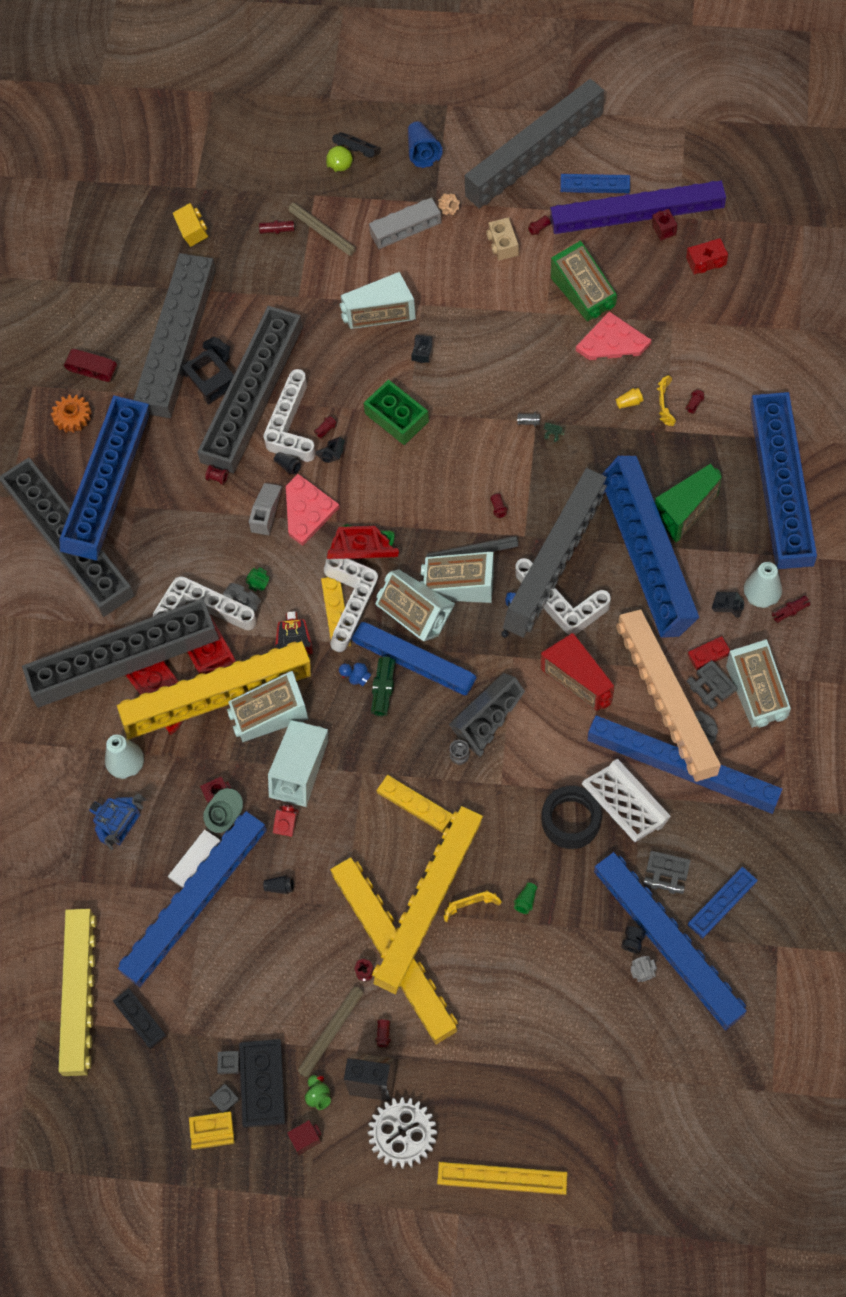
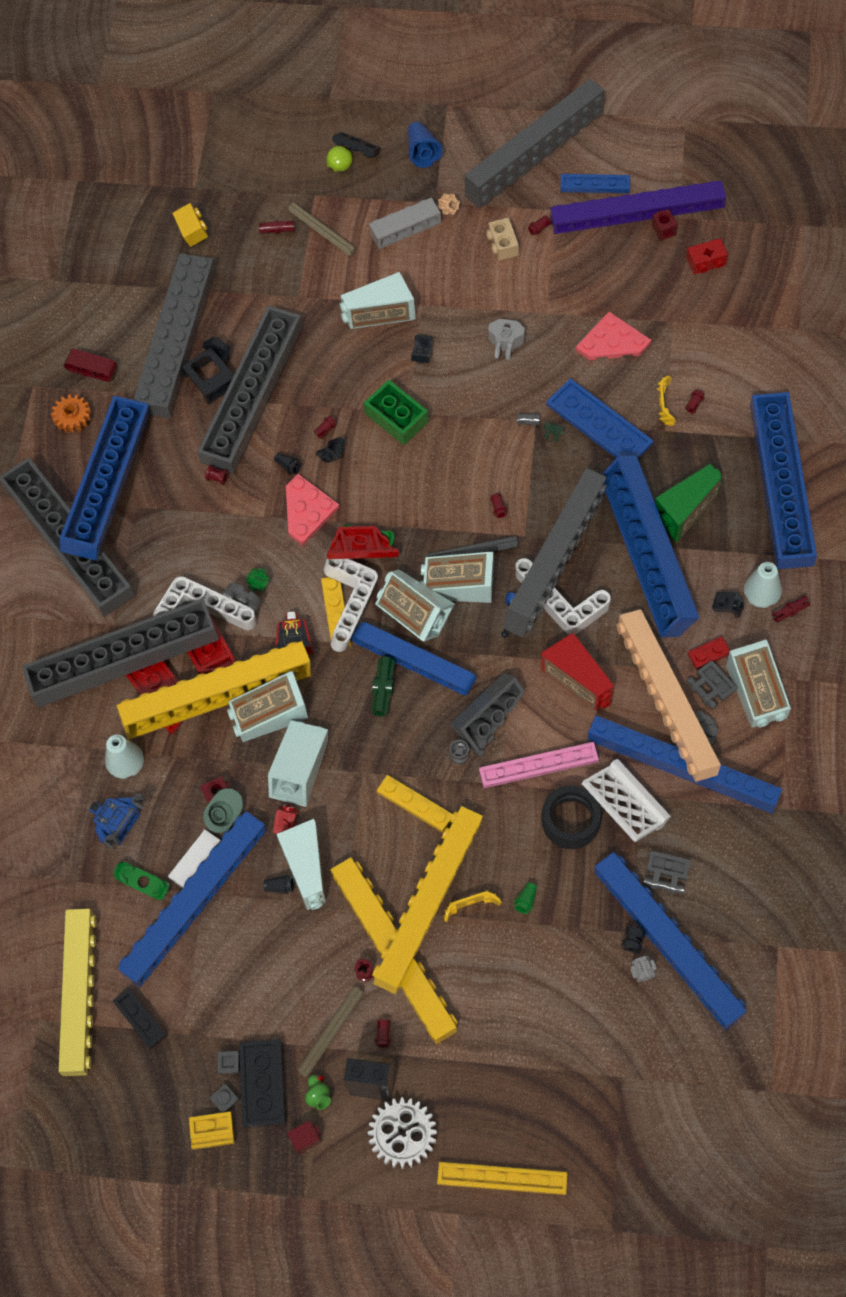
(130, 876): none -> green piece
(265, 509): light grey slope -> none
(285, 418): white beam -> none
(304, 859): none -> light aqua slope
(358, 675): blue animal -> none
(504, 337): none -> light grey hinge
(538, 765): none -> bright pink plate
(582, 281): slope -> none
(598, 421): none -> blue plate
(630, 398): yellow cone -> none
(722, 902): blue plate -> none

